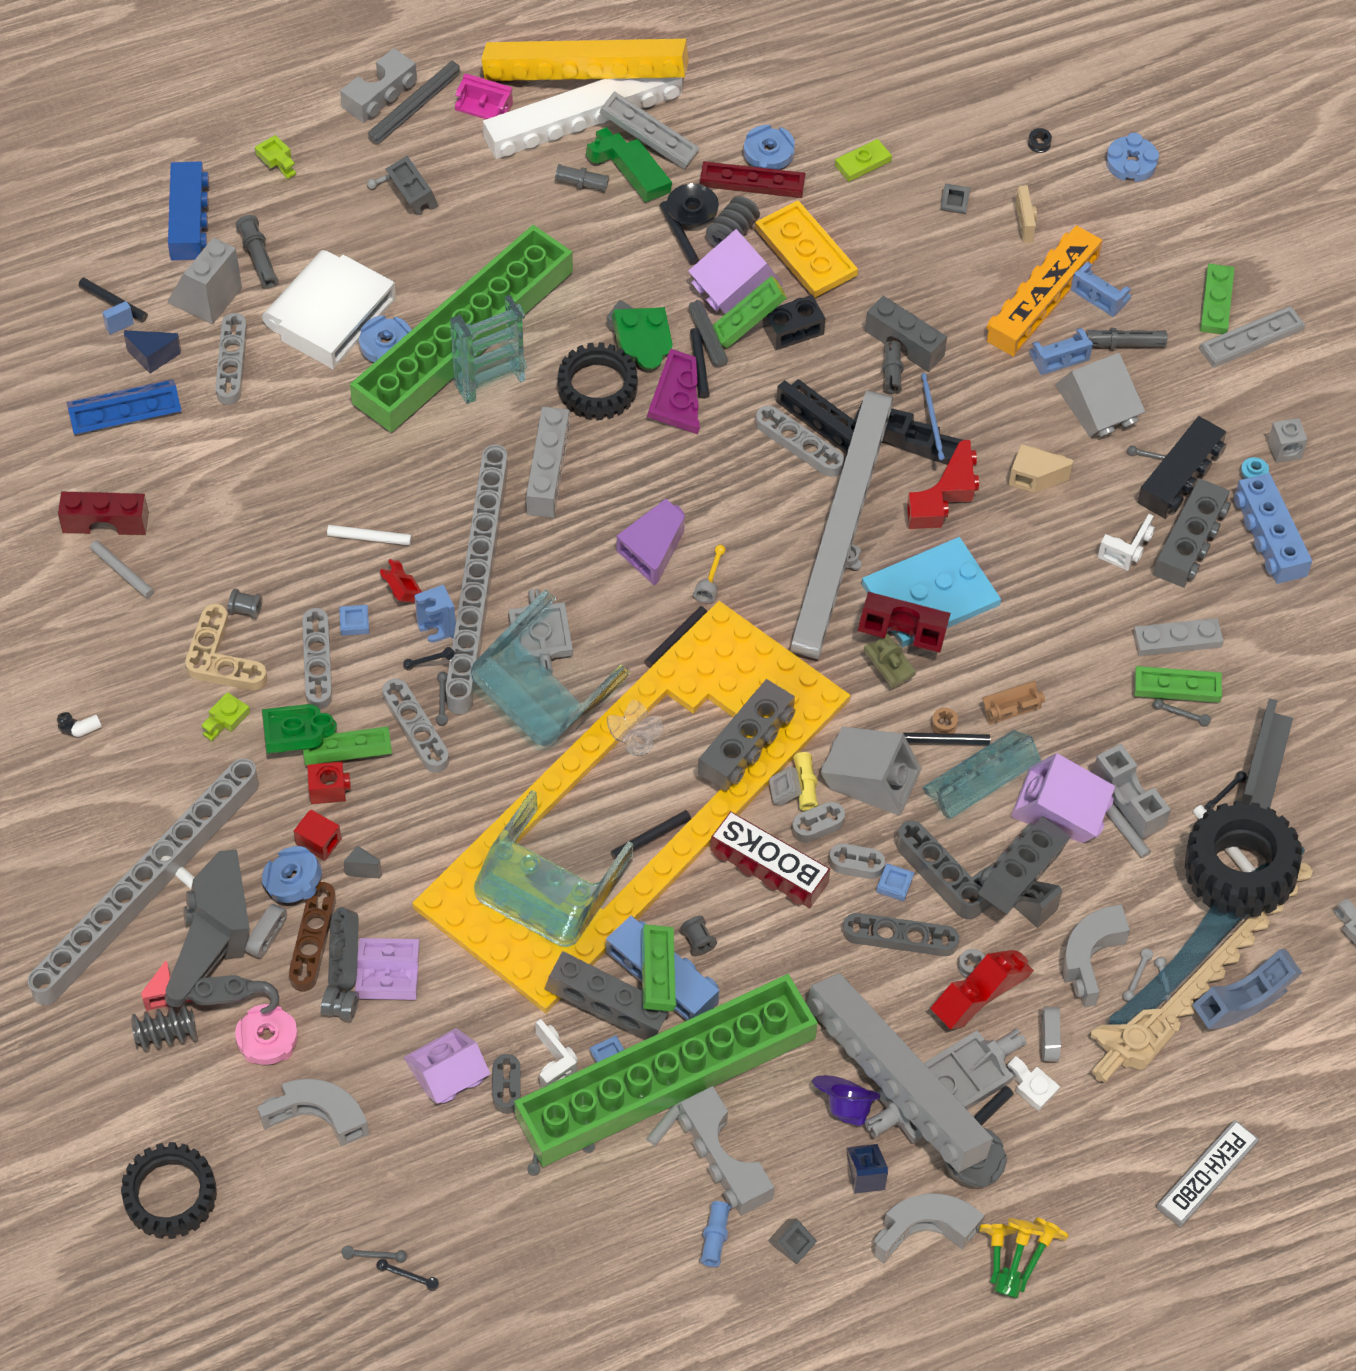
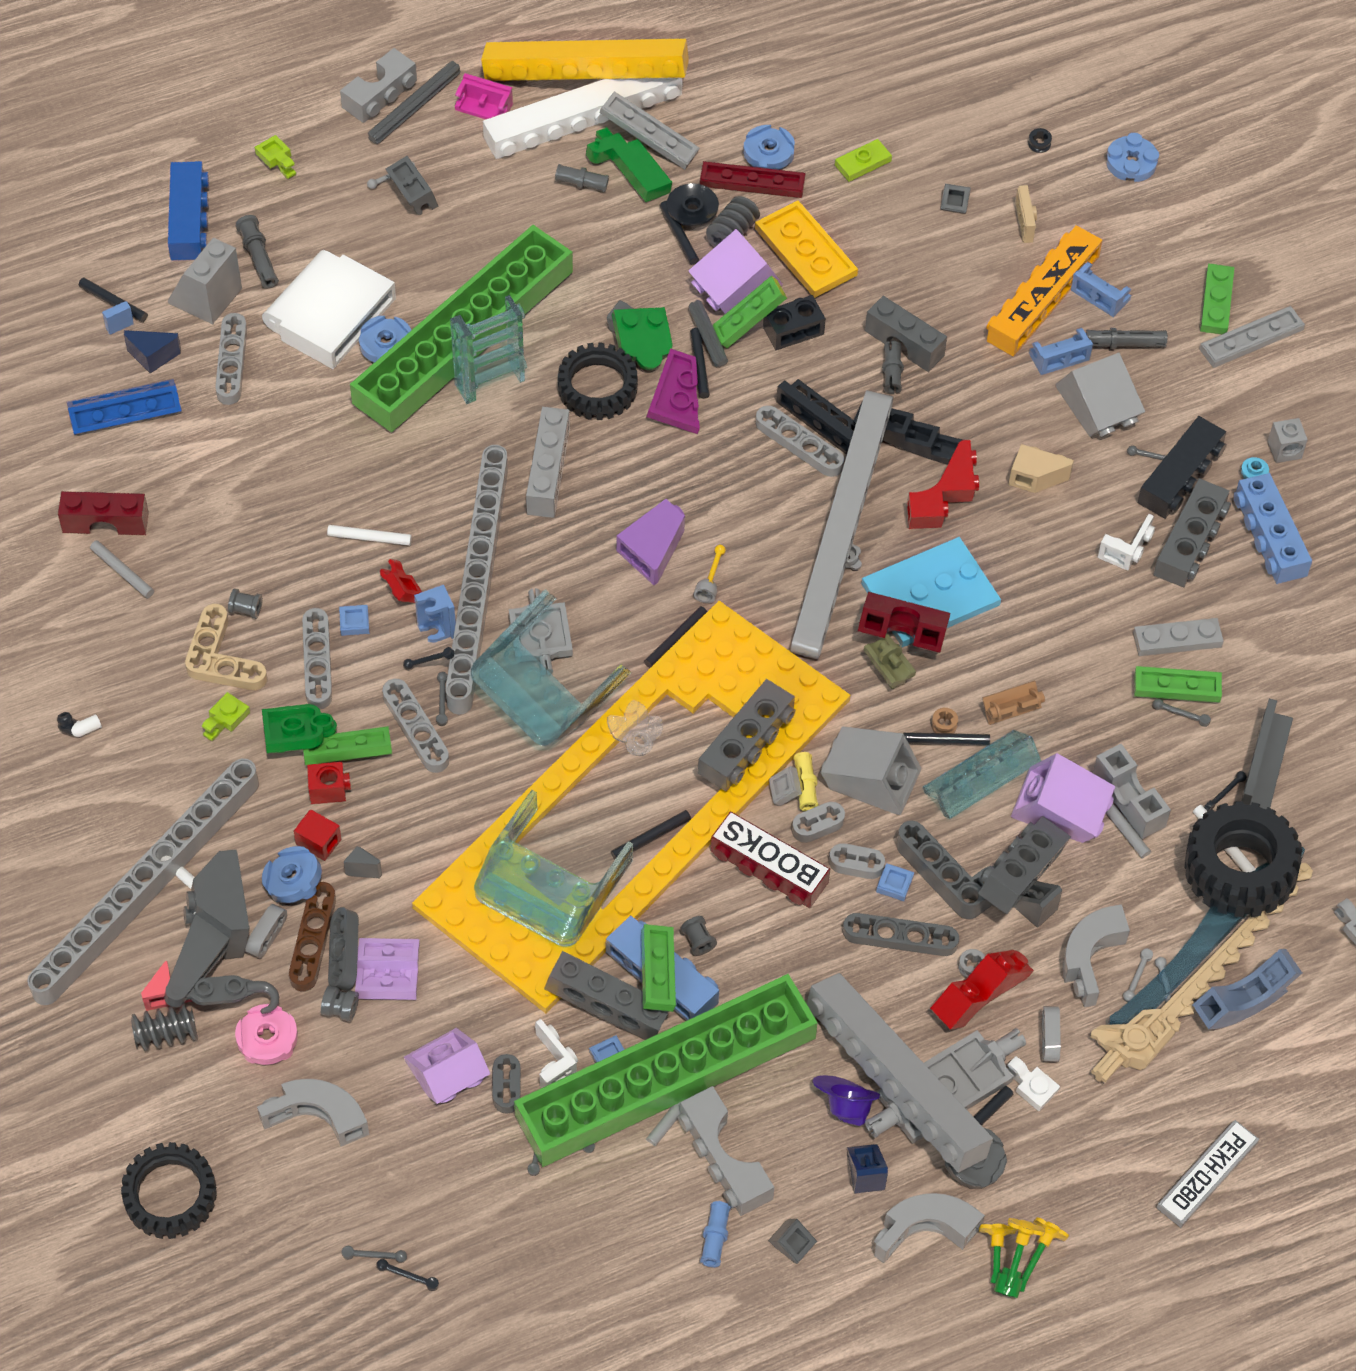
(932, 416): medium blue piece -> none

